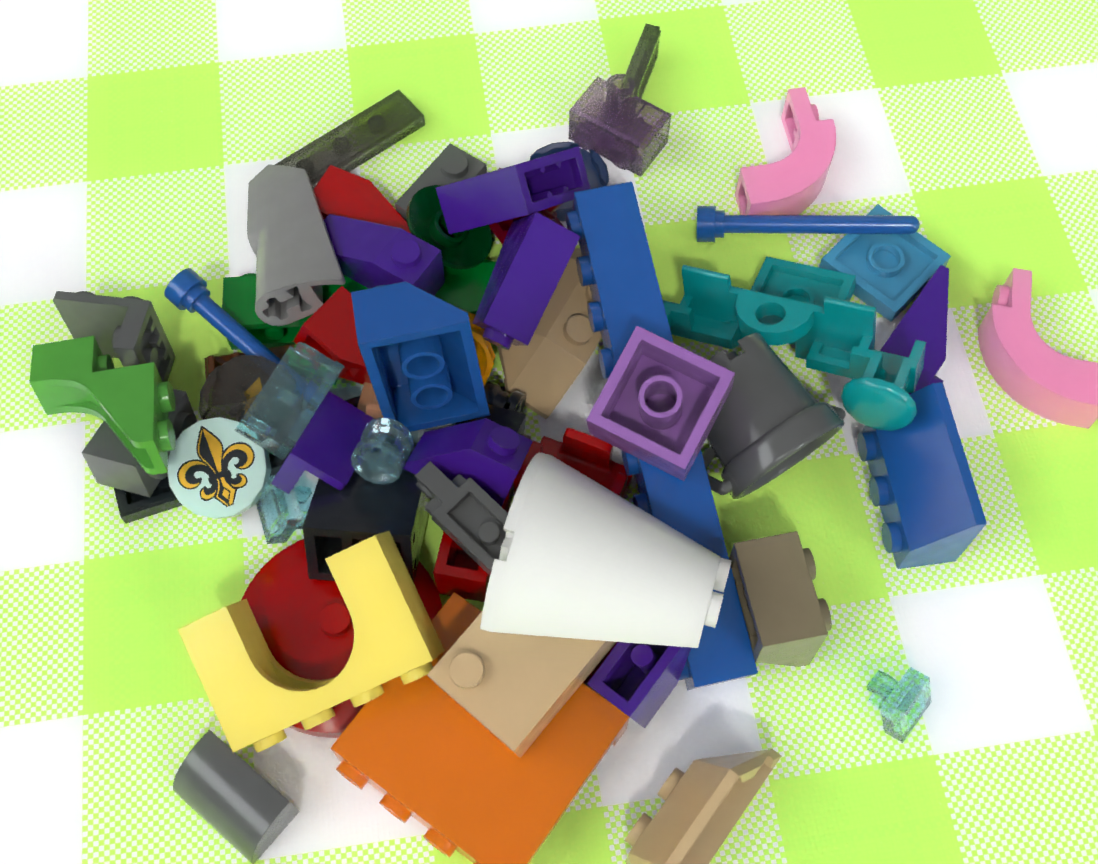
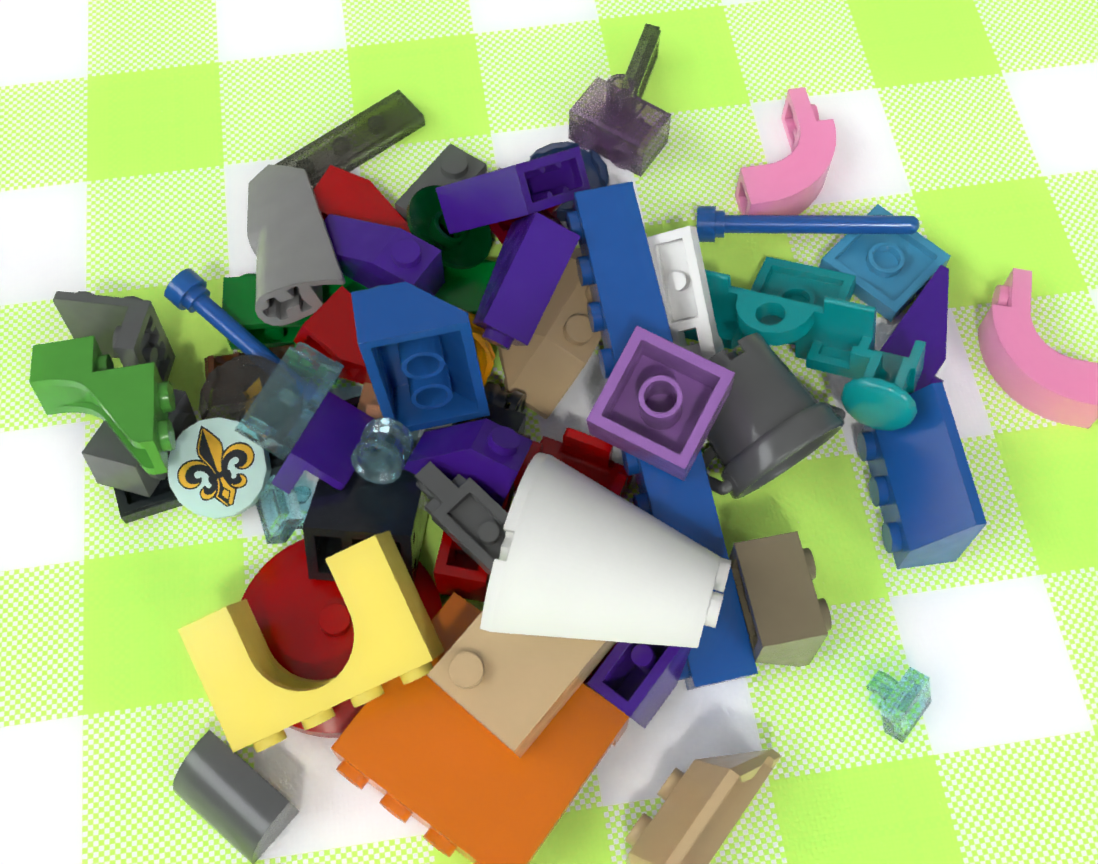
(685, 289): none -> white plate

